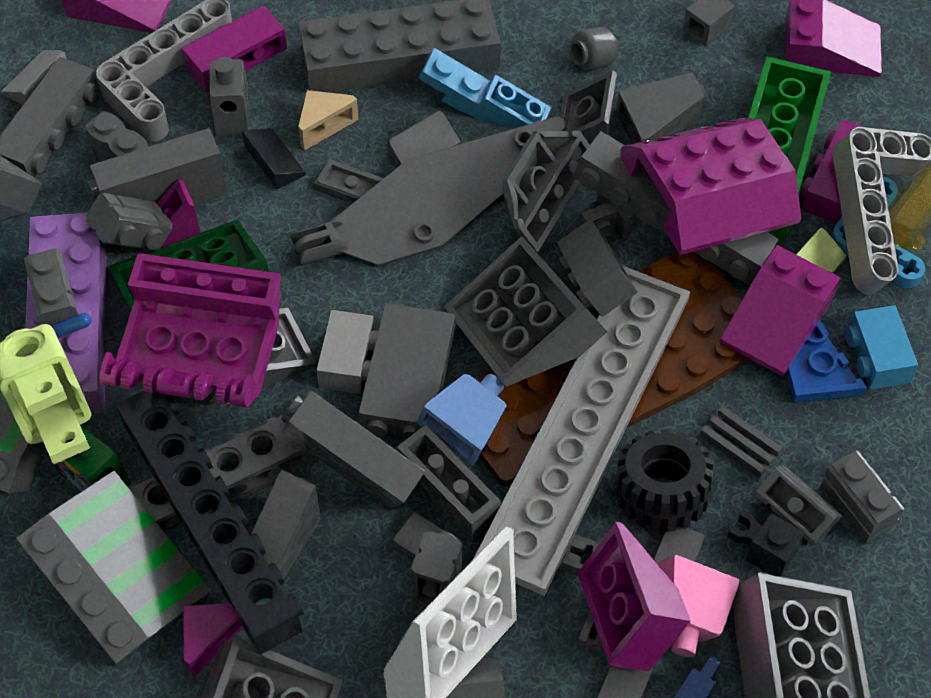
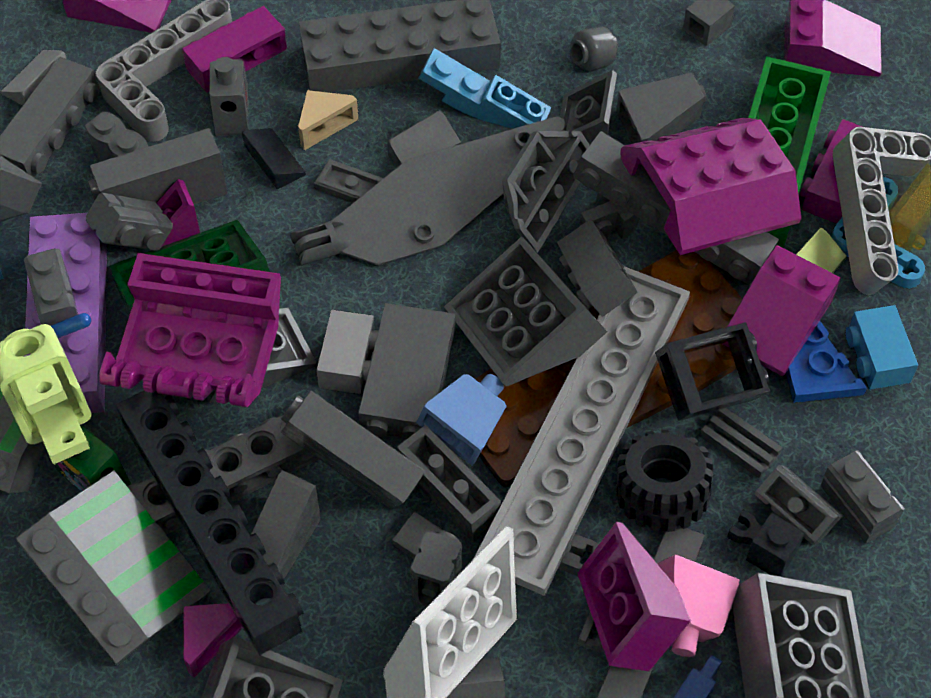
(681, 381): none -> black window

